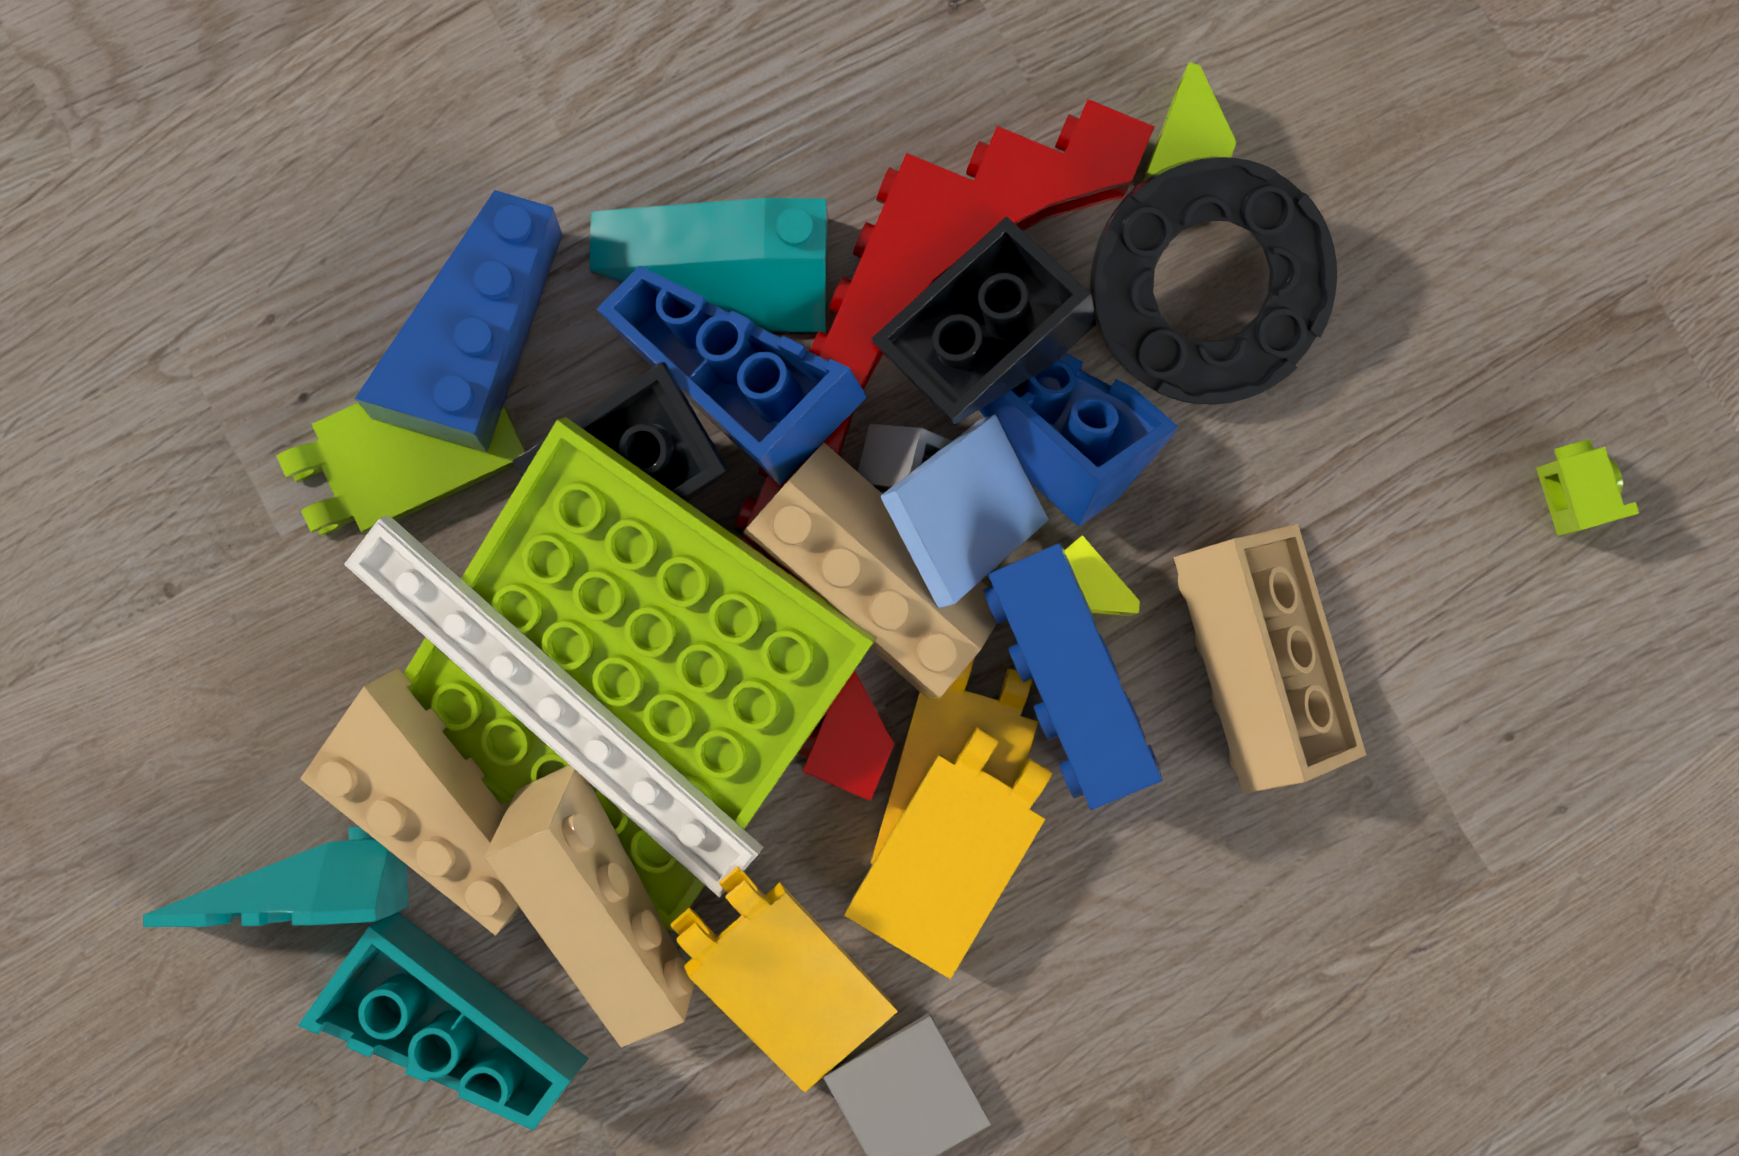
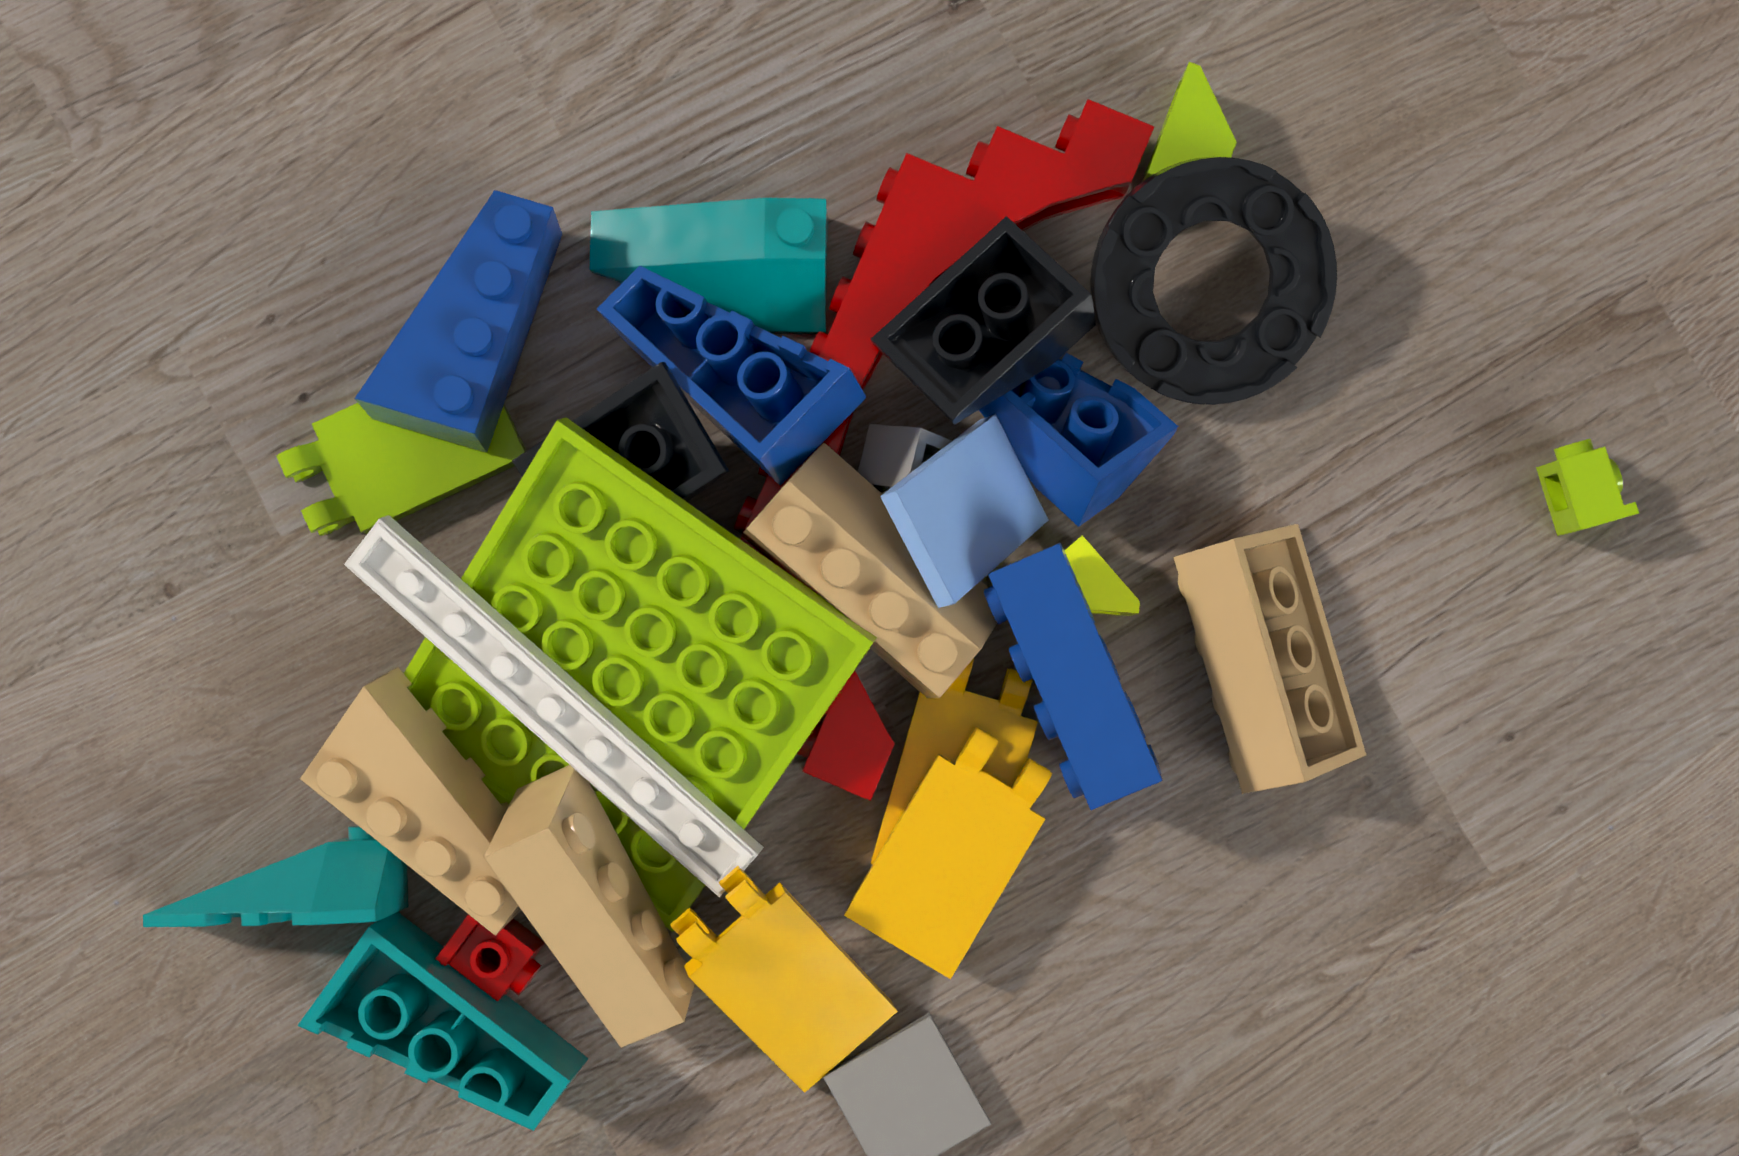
(513, 943): none -> red brick

